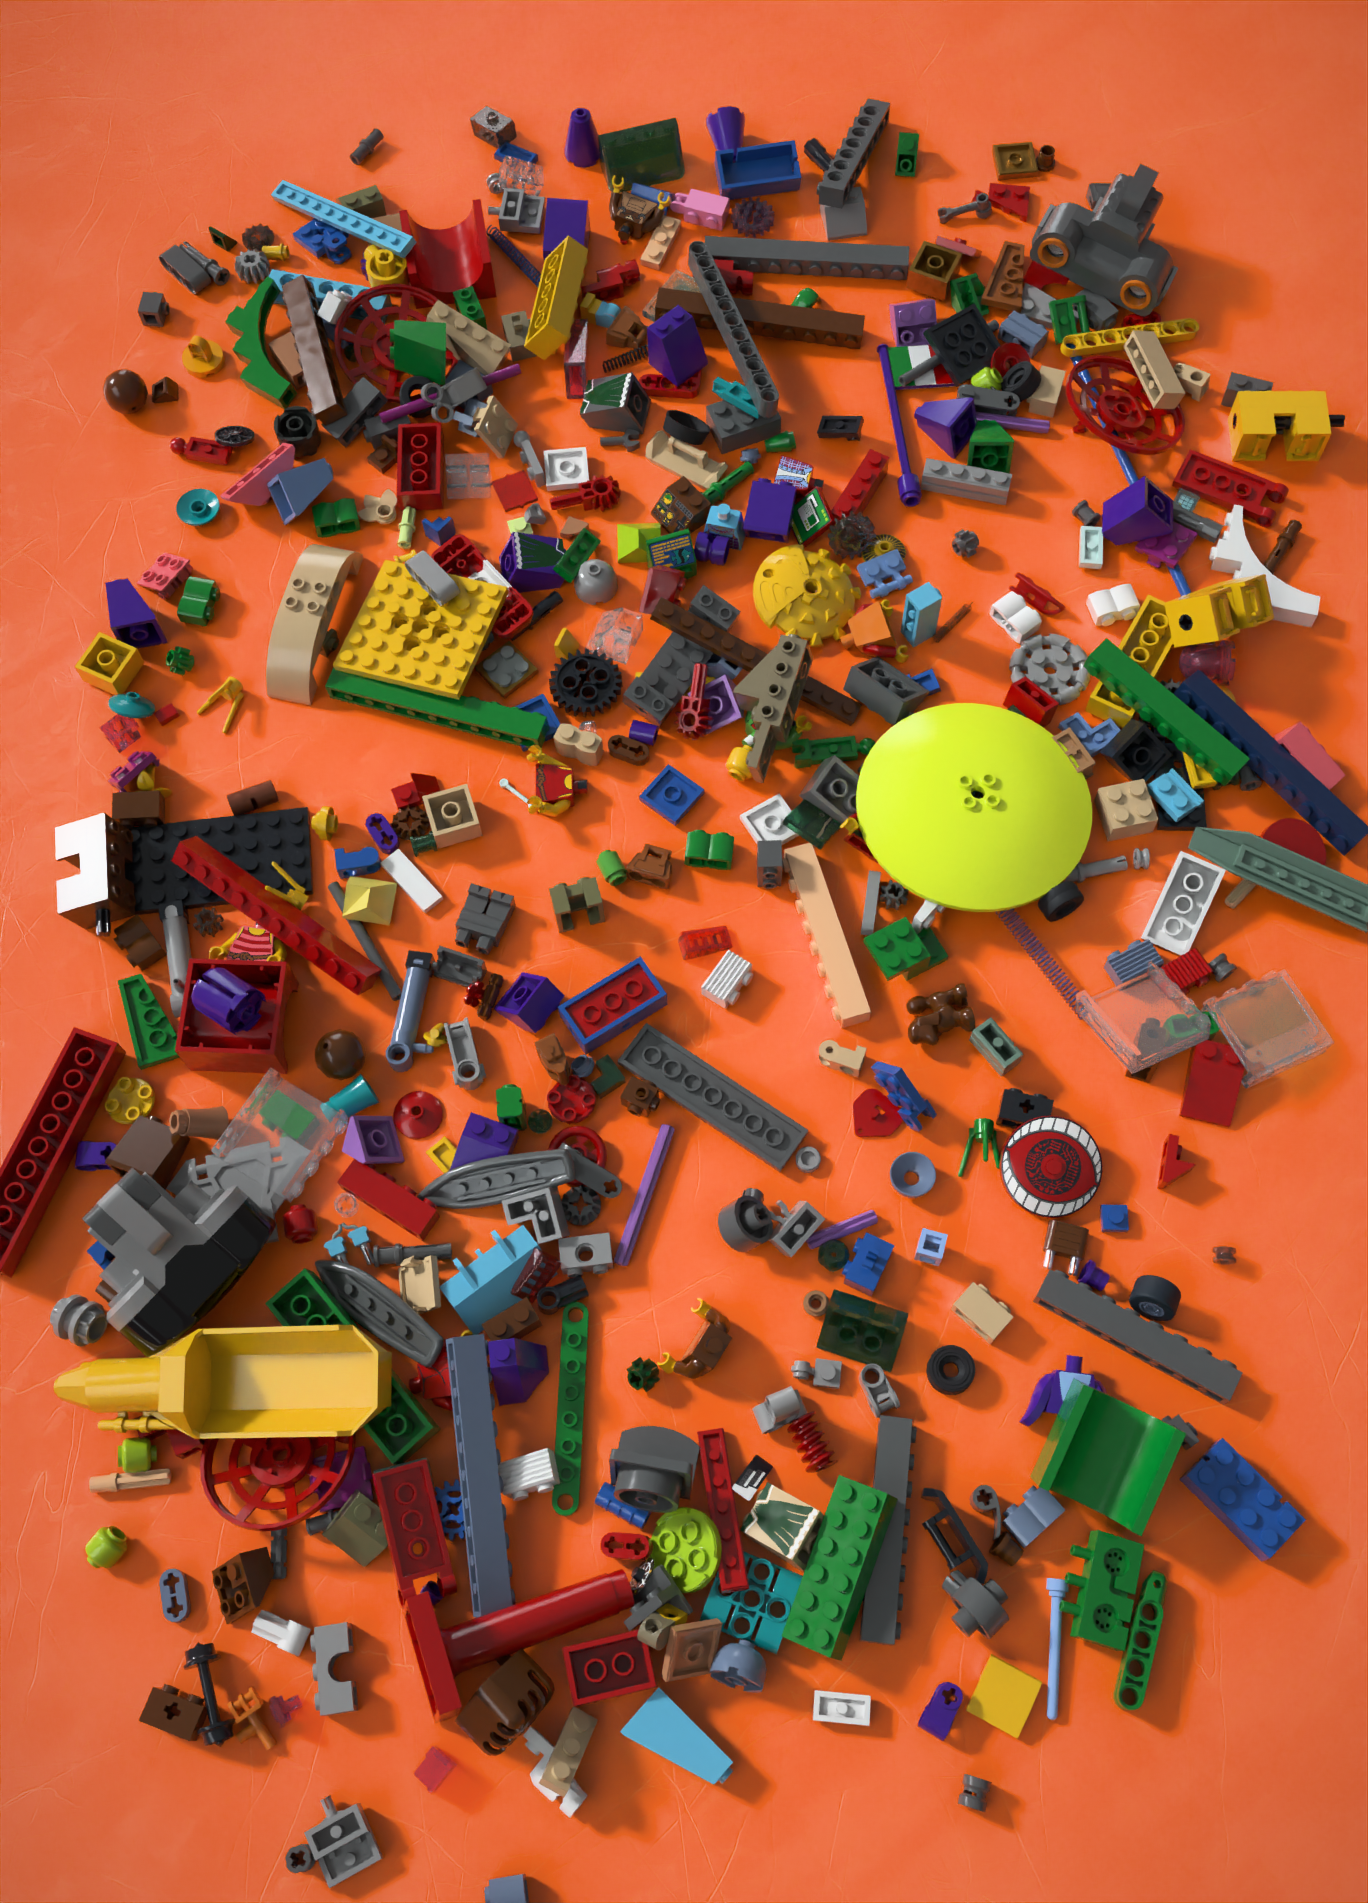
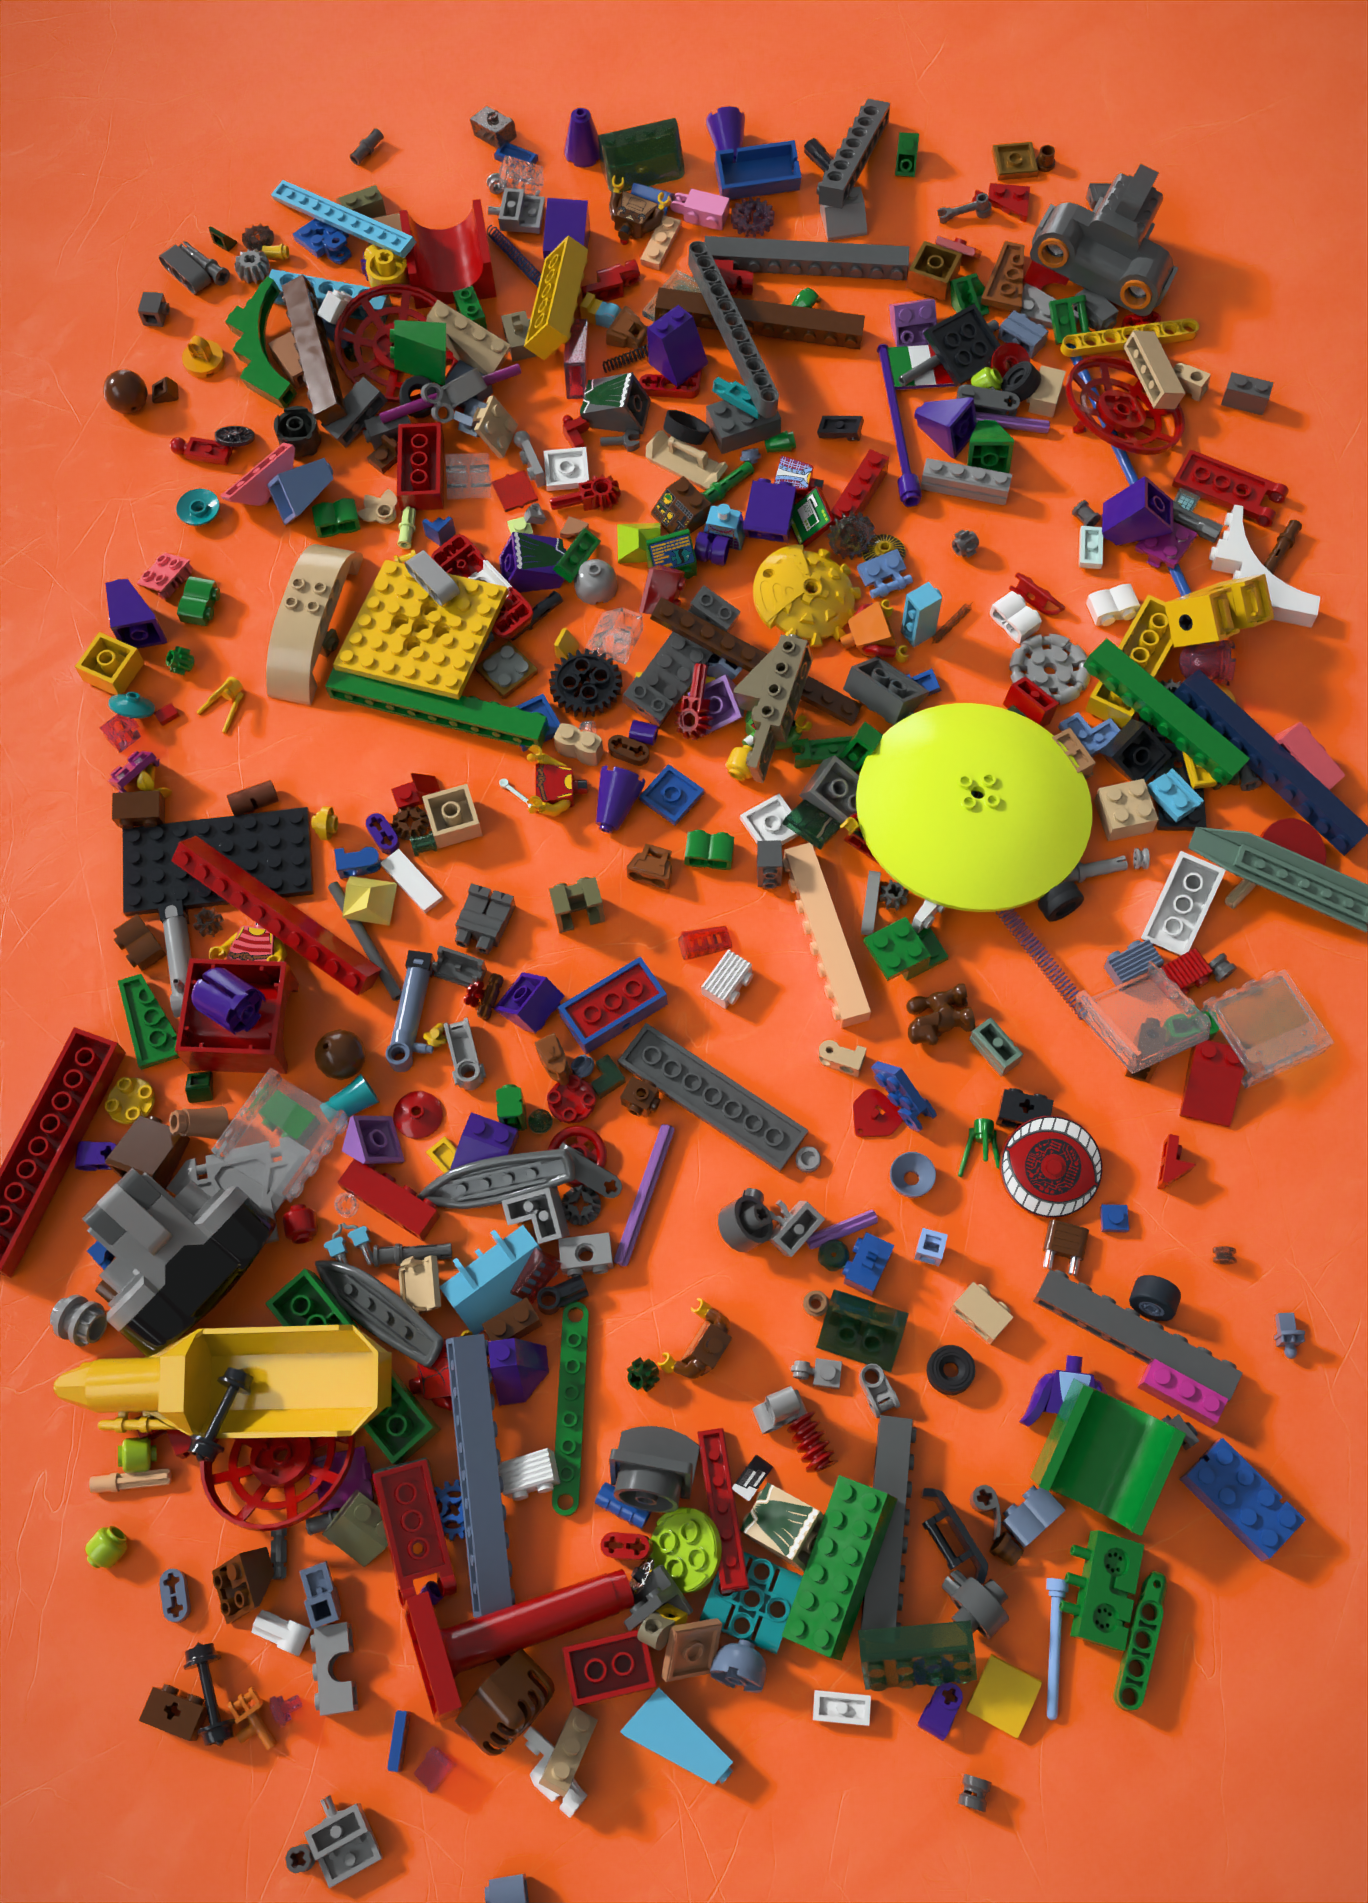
(100, 891): piece -> none
(199, 1087): none -> dark green slope
(204, 1447): none -> black piece
(297, 897): yellow plant -> none
(322, 1596): none -> sand blue brick
(399, 1741): none -> blue tile
(573, 429): none -> red piece
(612, 867): bright green brick -> none
(616, 797): none -> dark purple cone
(860, 746): none -> green slope
(917, 1655): none -> clear green piece
(1093, 1276): dark purple piece -> none
(1182, 1393): none -> dark pink brick
(1287, 1335): none -> sand blue piece
(1296, 415): yellow piece -> none

